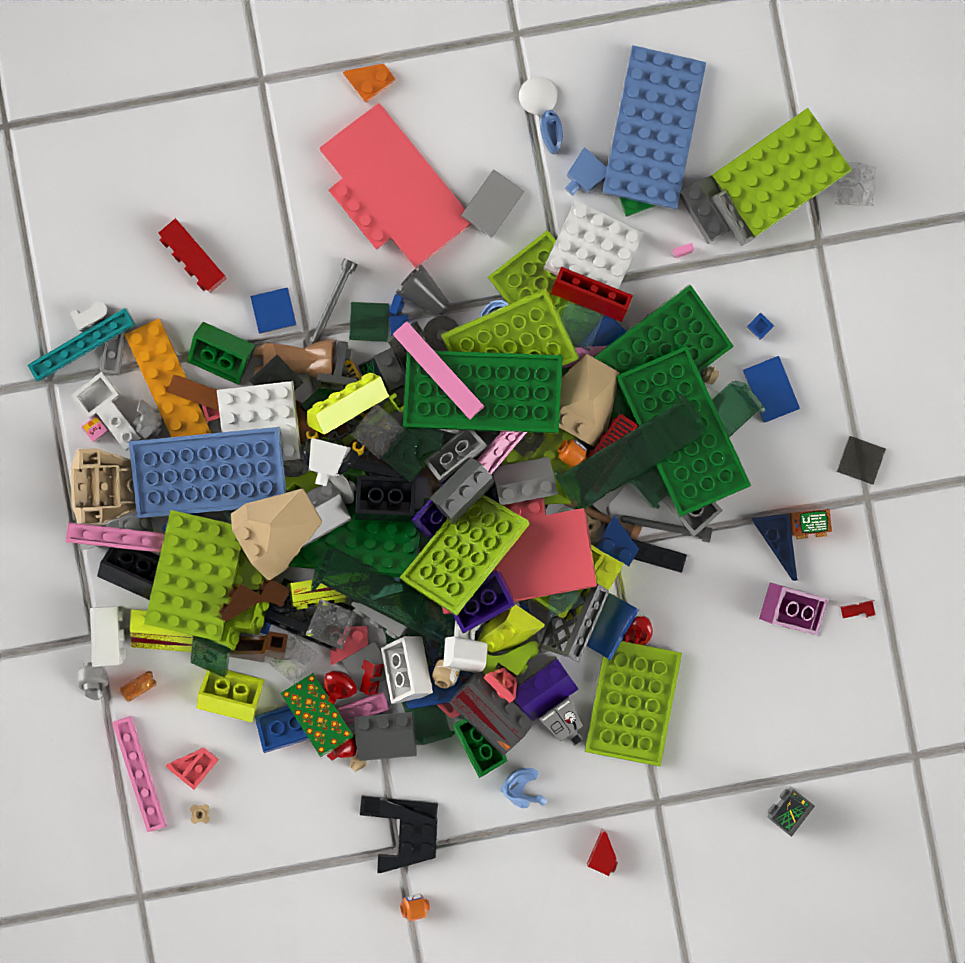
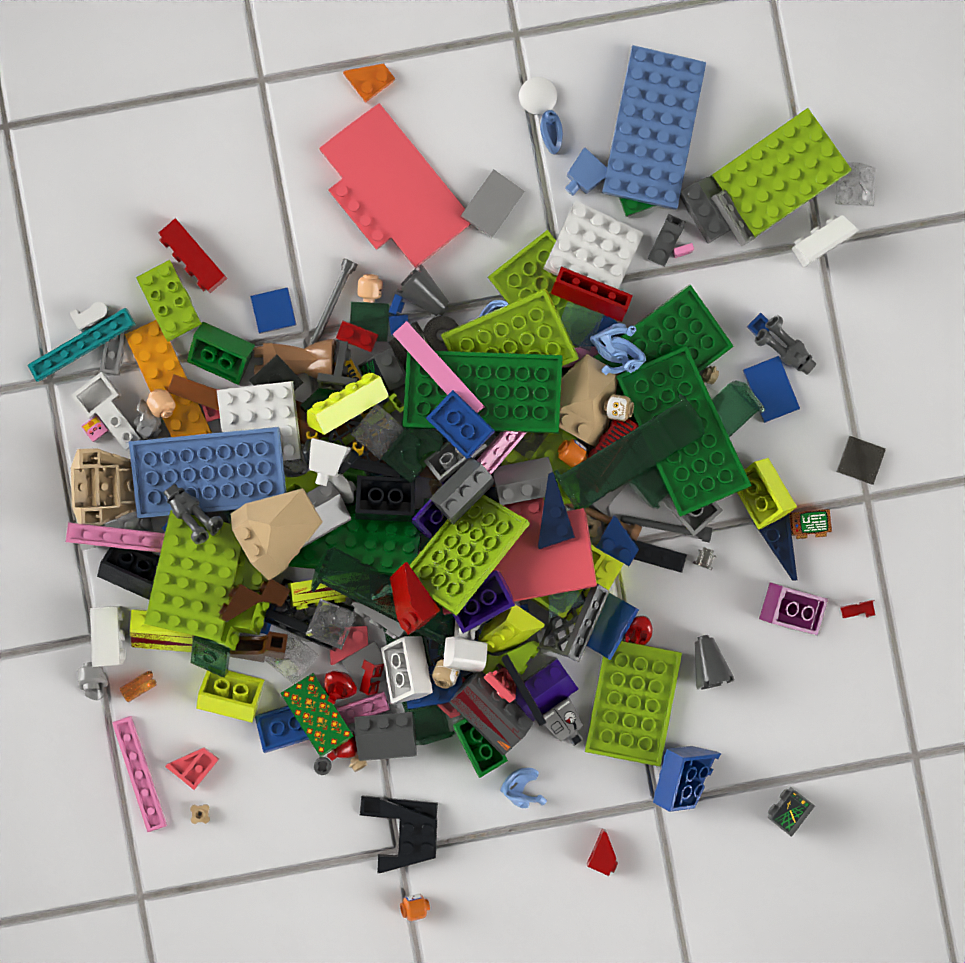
(161, 403): none -> light nougat head
(168, 300): none -> lime plate
(185, 505): none -> dark grey piece
(328, 767): none -> dark grey bush
(357, 336): none -> red plate
(370, 288): none -> light nougat head
(411, 600): none -> red slope
(460, 424): none -> blue tile
(523, 690): none -> black tile
(555, 519): none -> dark blue wing
(609, 351): none -> light blue helmet
(619, 407): none -> head
(629, 365): none -> light blue helmet
(666, 240): none -> dark grey bracket
(683, 777): none -> blue wedge
(705, 558): none -> clear smoke brick
(710, 664): none -> dark grey cone
(767, 497): none -> neon yellow slope
(795, 352): none -> dark grey piece
(823, 239): none -> white slope

